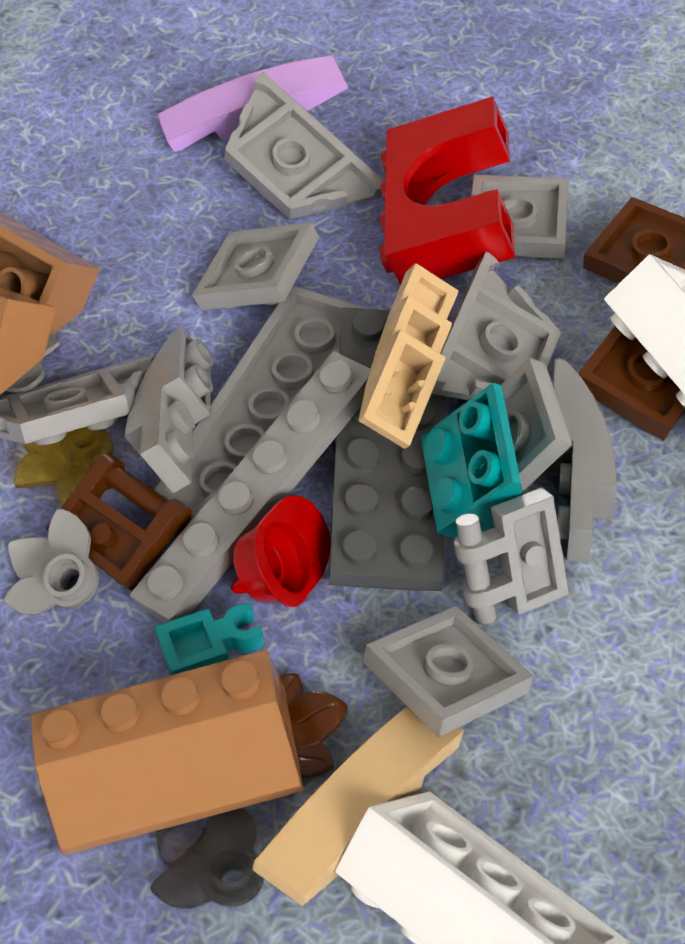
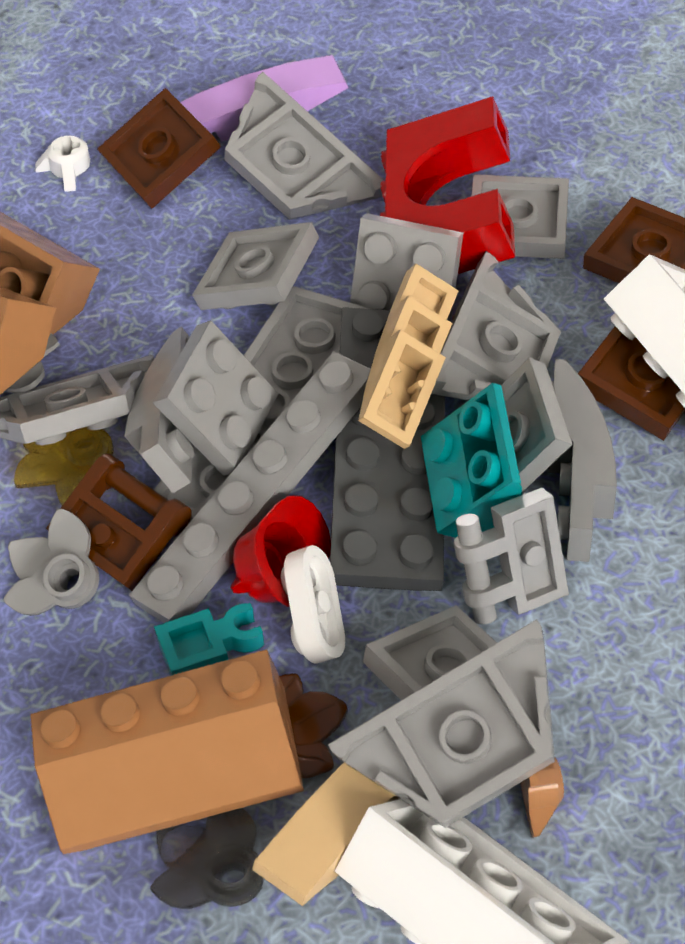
(65, 159): none -> white piece
(159, 148): none -> reddish brown plate
(216, 397): none -> light grey plate
(314, 605): none -> white plate
(392, 247): none -> light grey plate
(463, 732): none -> light grey wing
(542, 796): none -> medium nougat piece

